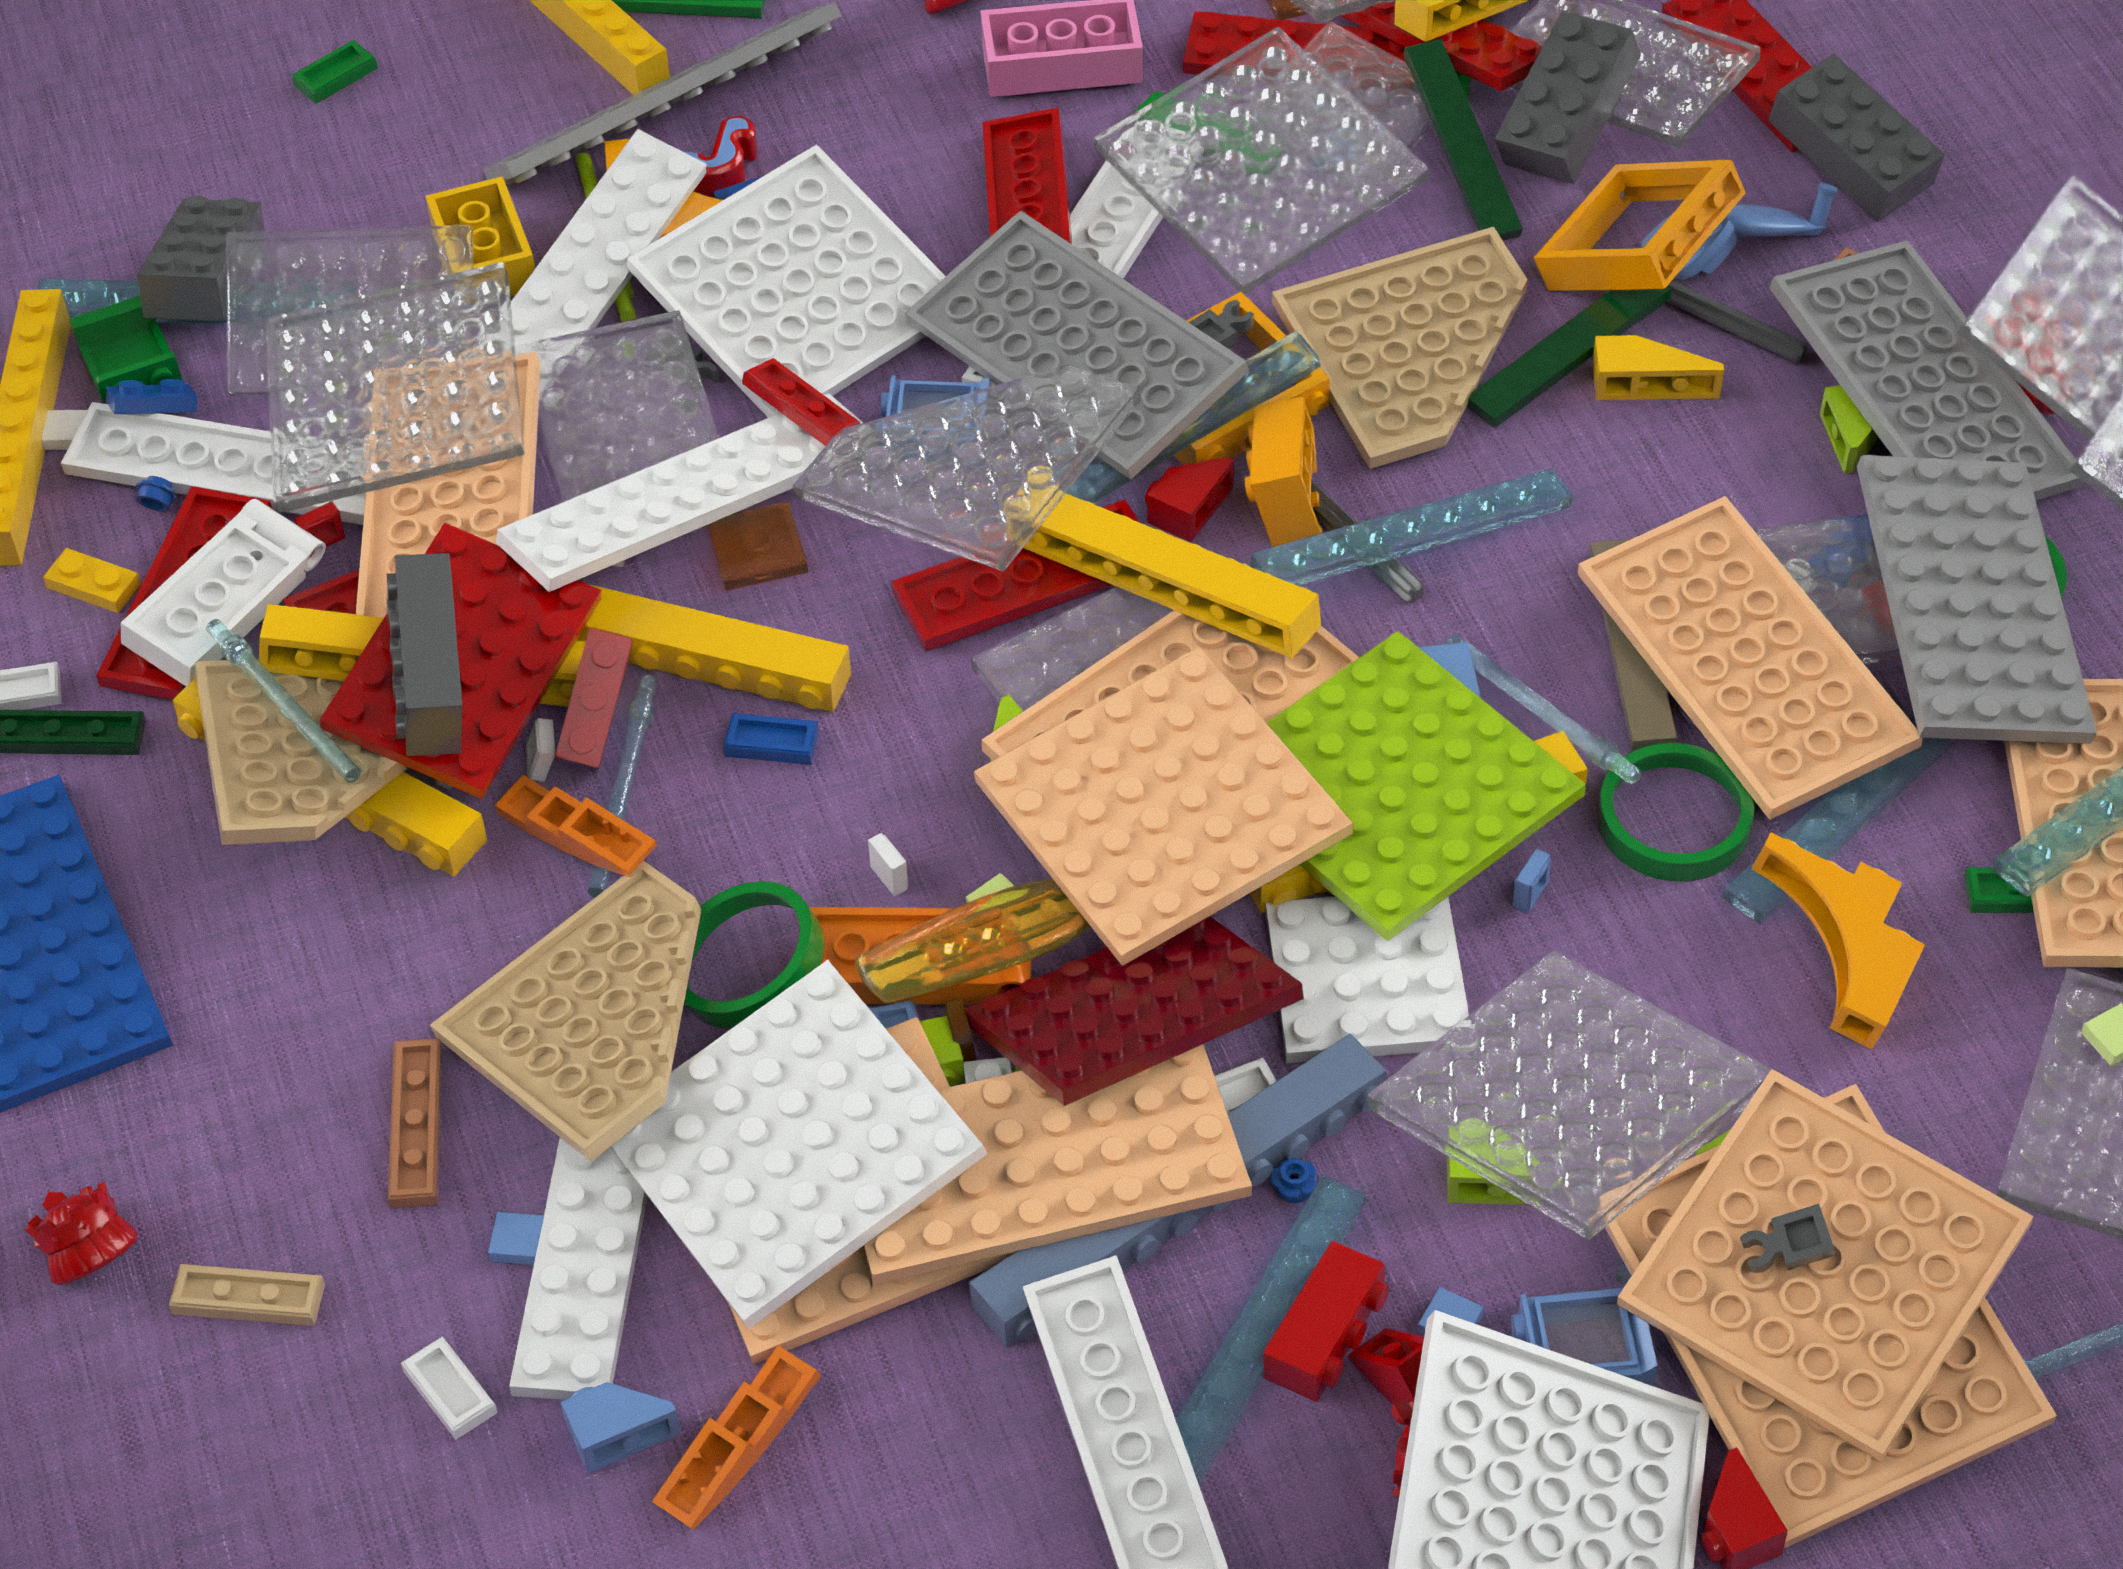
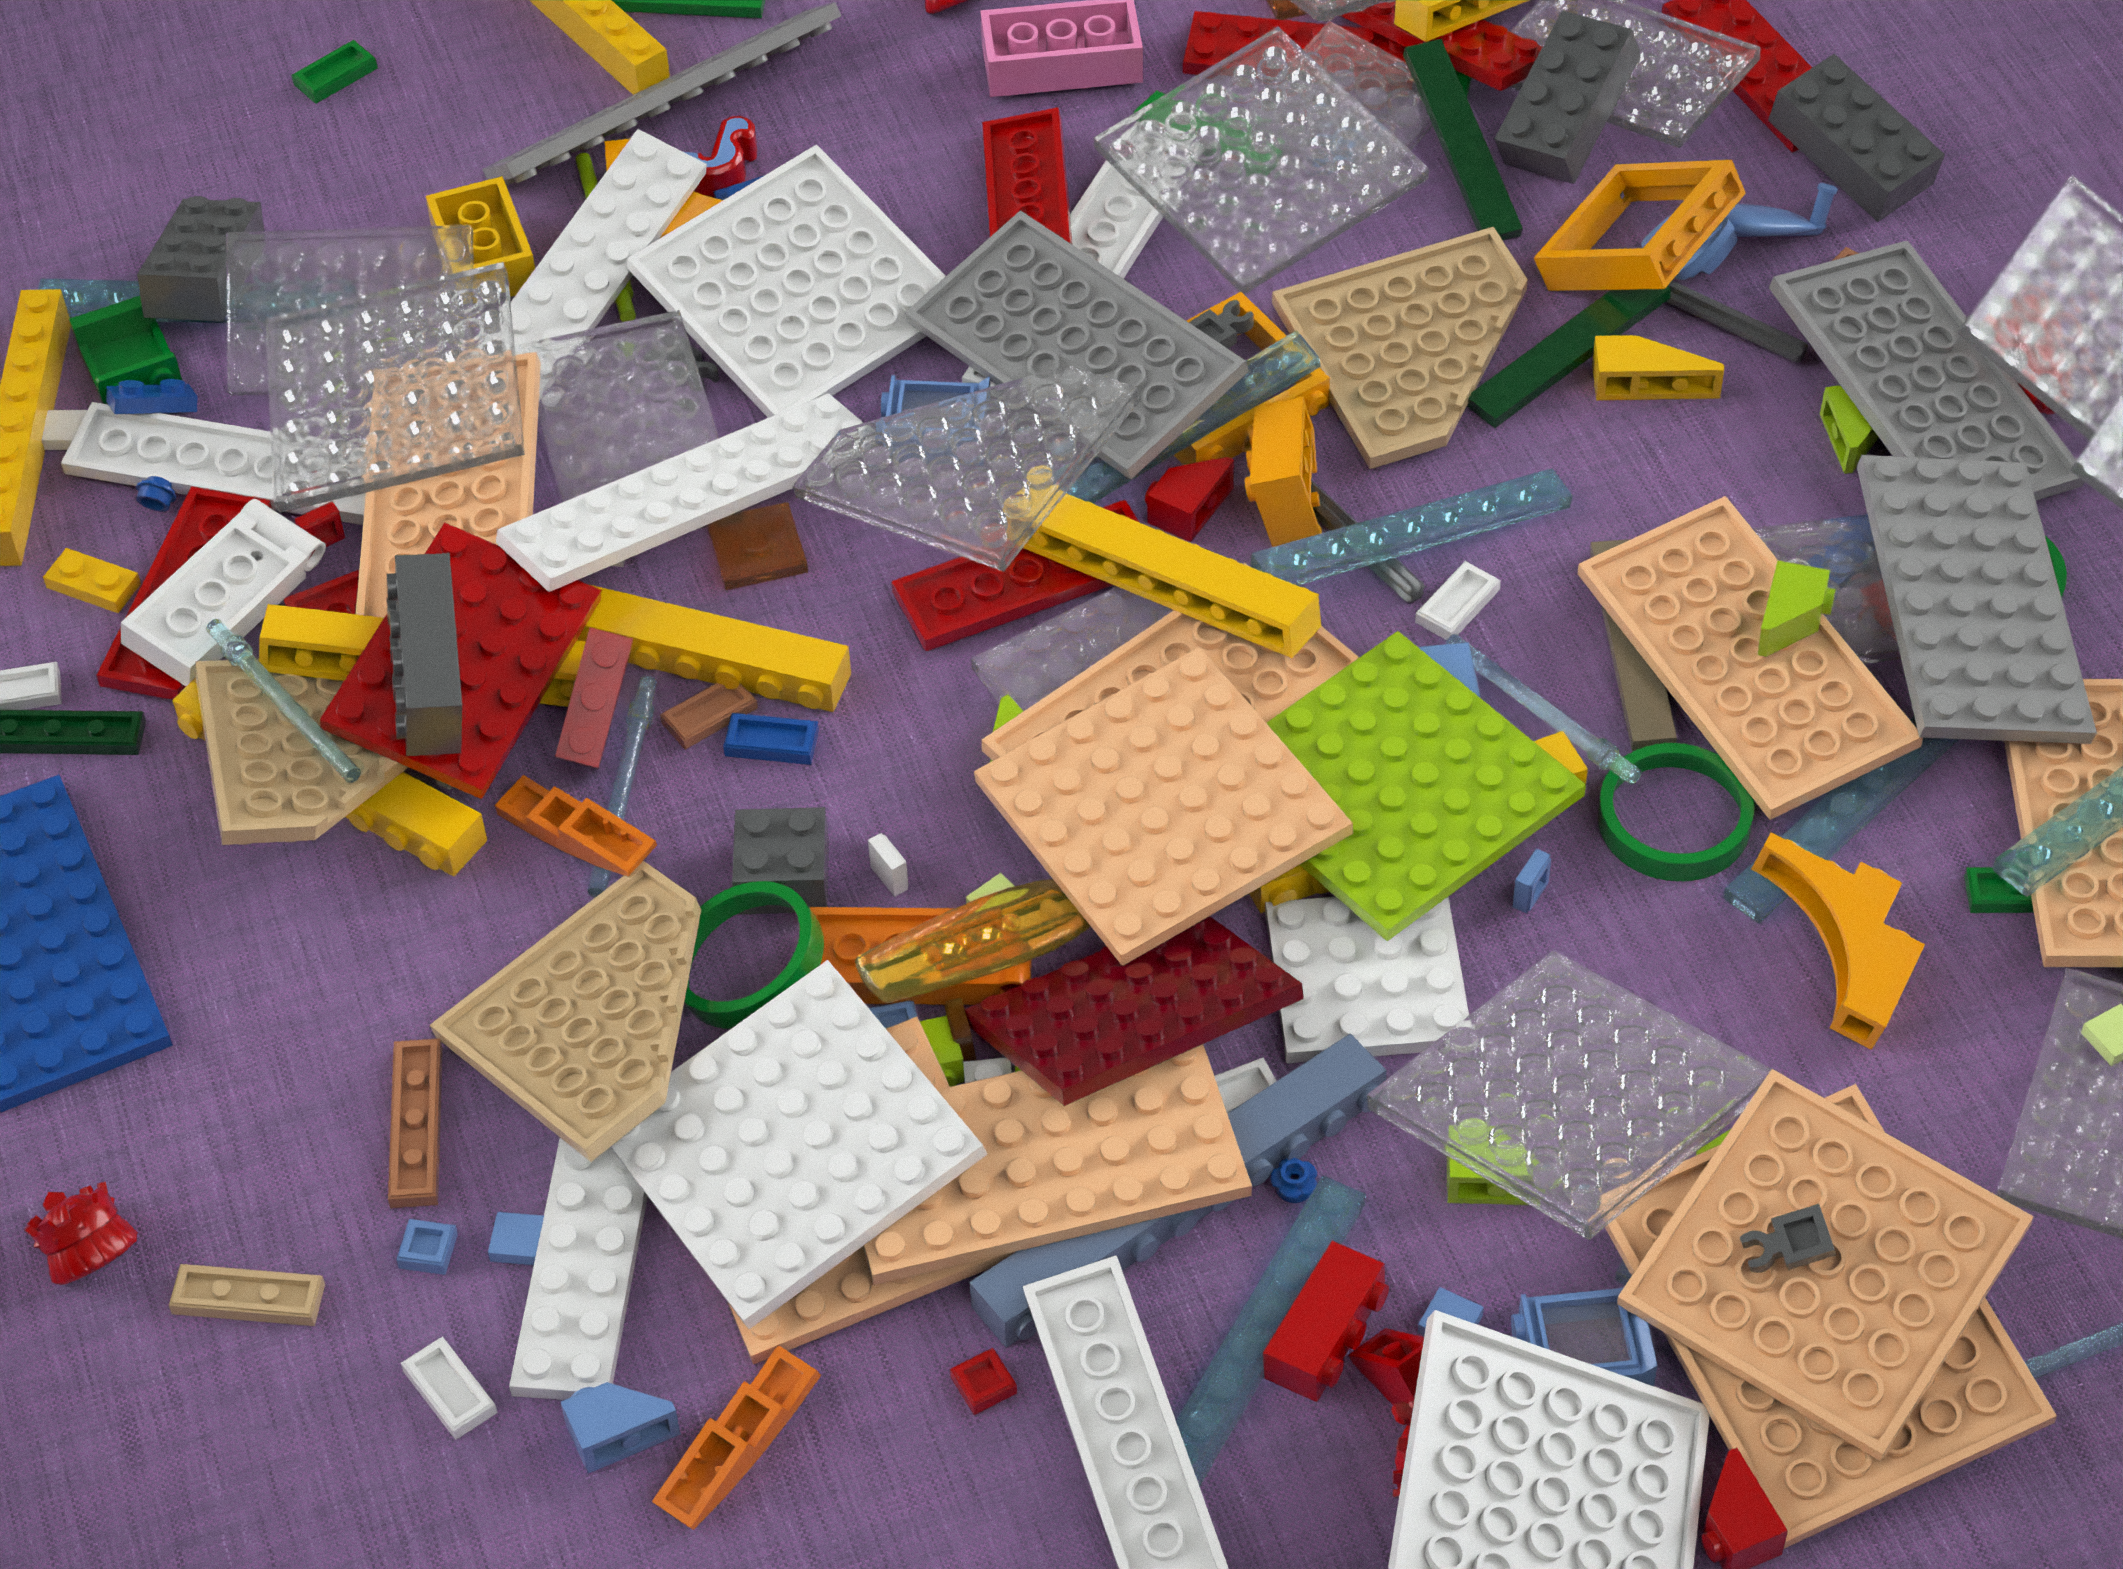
(427, 1246): none -> medium blue tile
(540, 749): white tile -> none
(706, 713): none -> nougat tile
(785, 849): none -> dark grey brick
(797, 400): red tile -> none
(983, 1381): none -> red tile
(1457, 601): none -> white tile
(1794, 605): none -> lime slope

